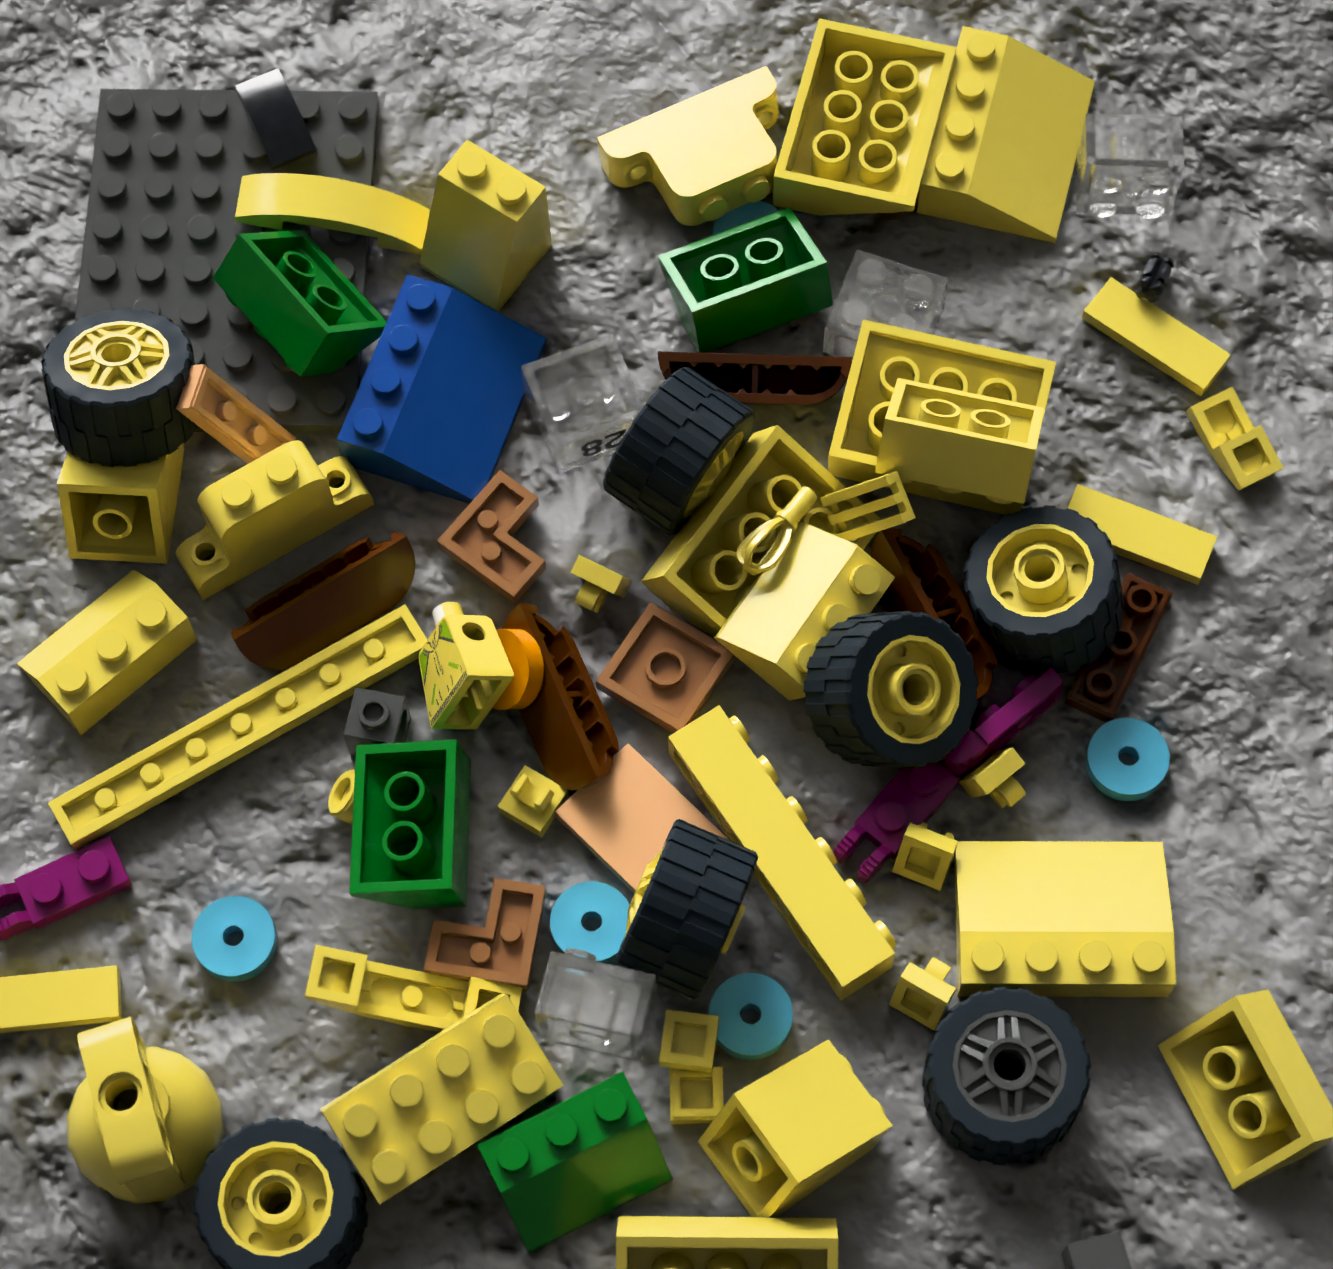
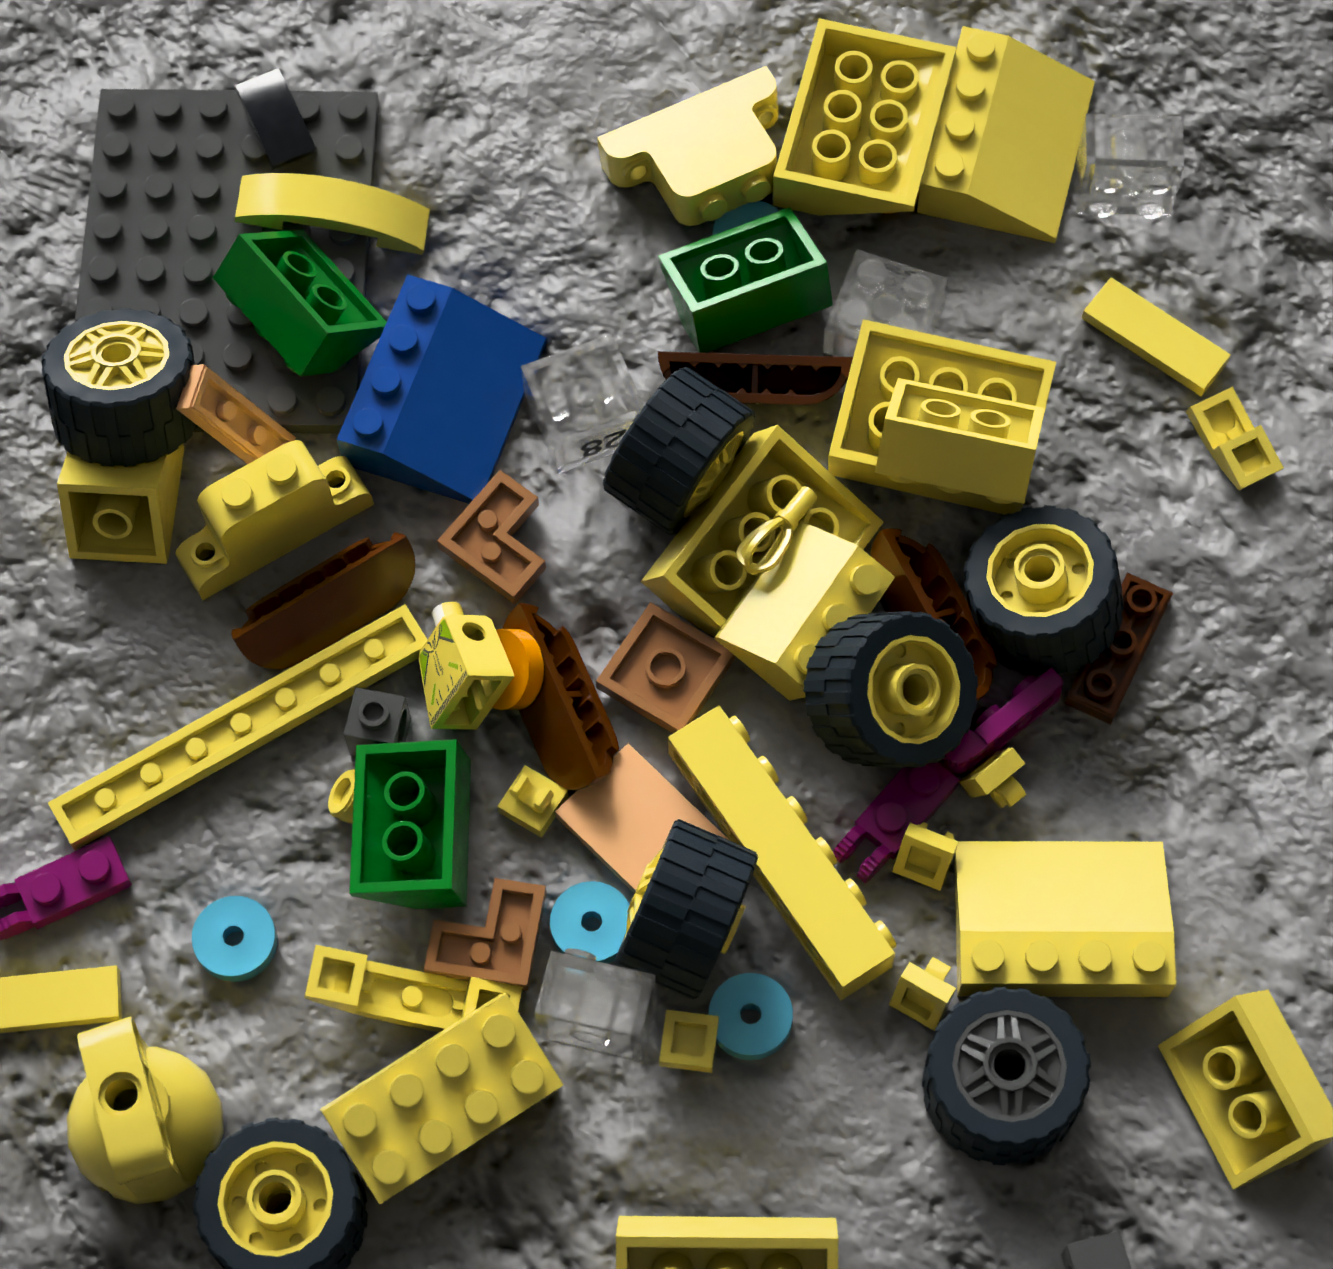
(109, 650): light yellow slope -> none
(485, 226): light yellow slope -> none
(575, 1162): green slope -> none
(597, 584): light yellow tile -> none
(695, 1096): light yellow tile -> none
(793, 1131): light yellow slope -> none
(843, 516): light yellow tile -> none
(1121, 780): medium azure piece -> none
(1146, 535): light yellow tile -> none
(1154, 277): black piece -> none

